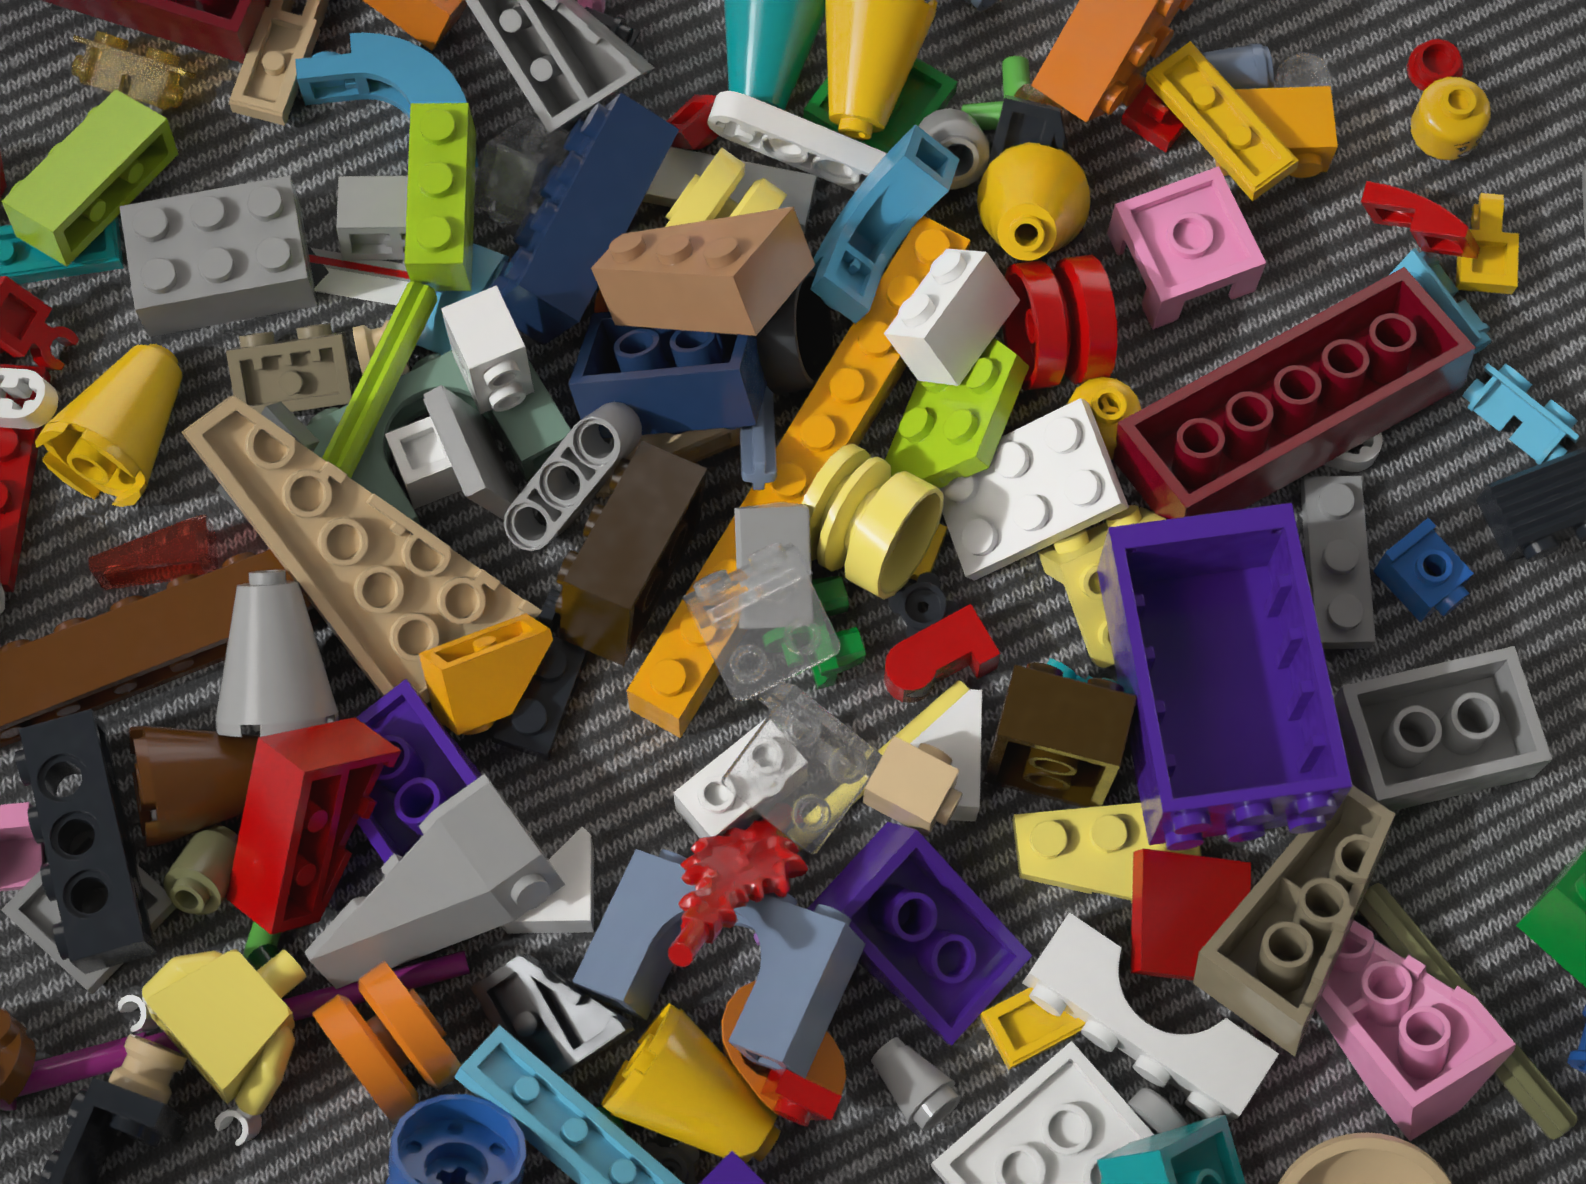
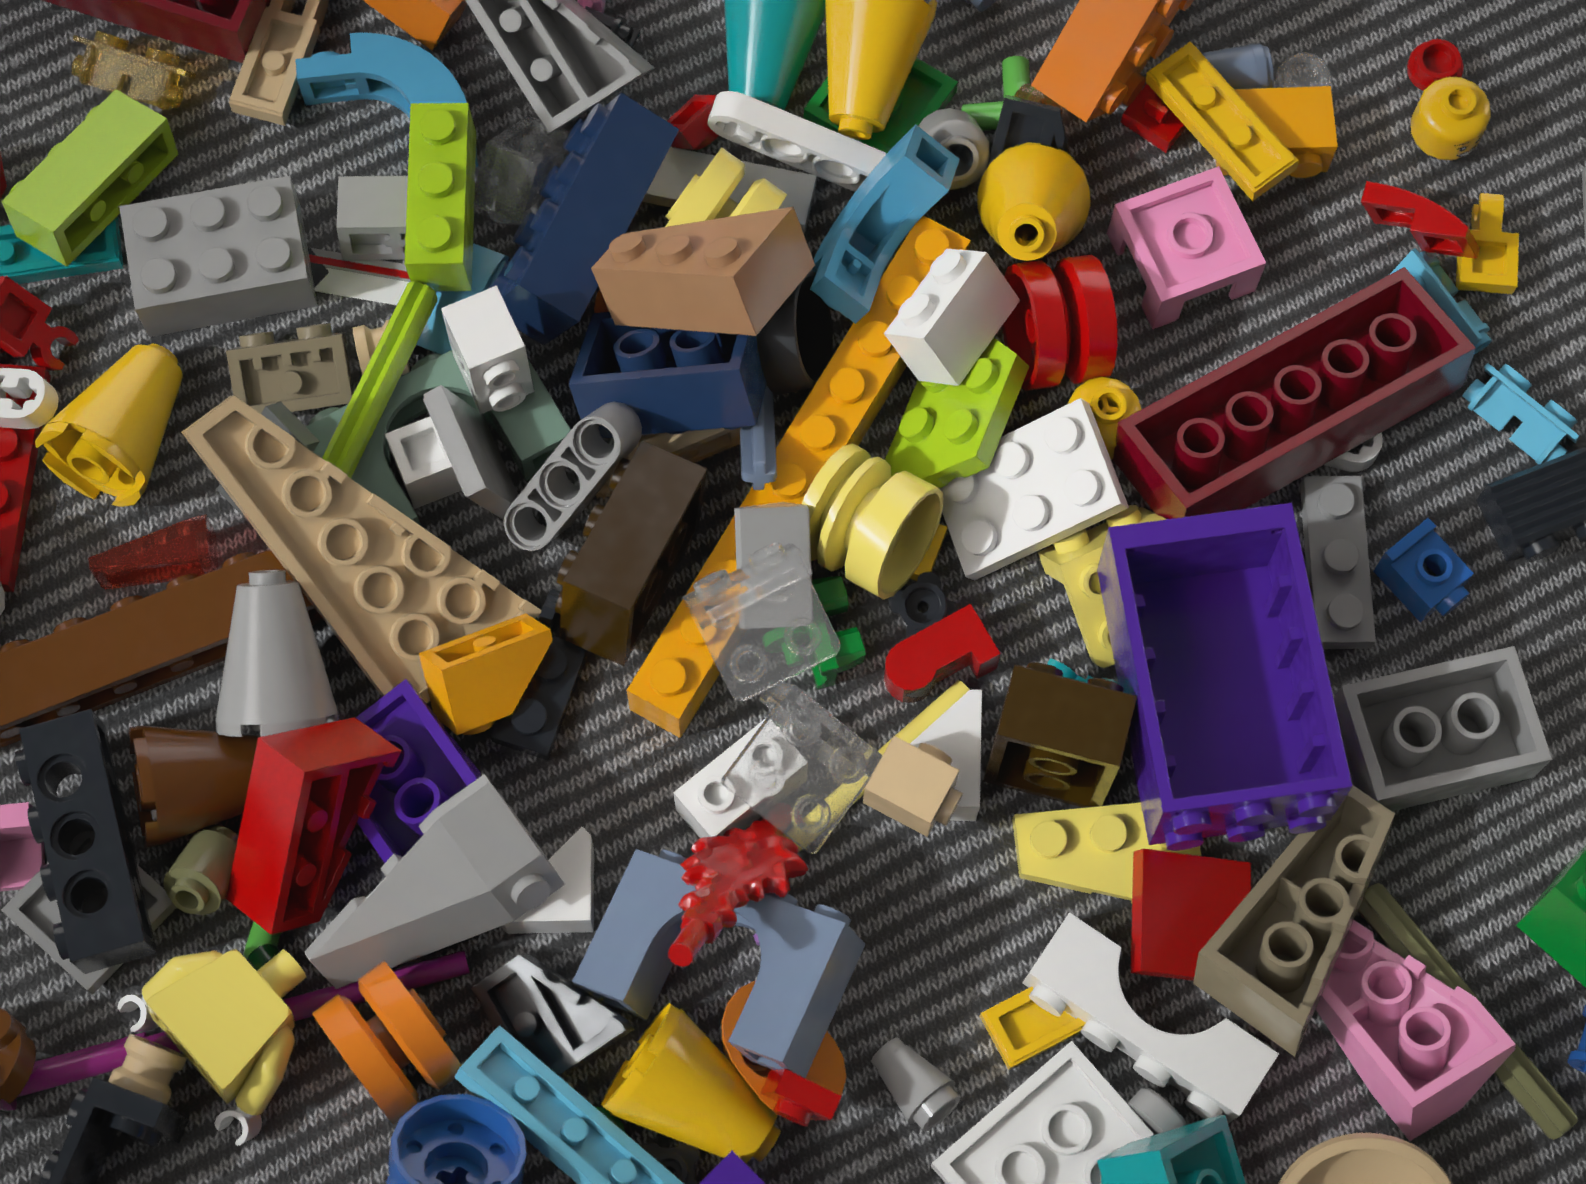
(924, 930): dark purple slope -> none

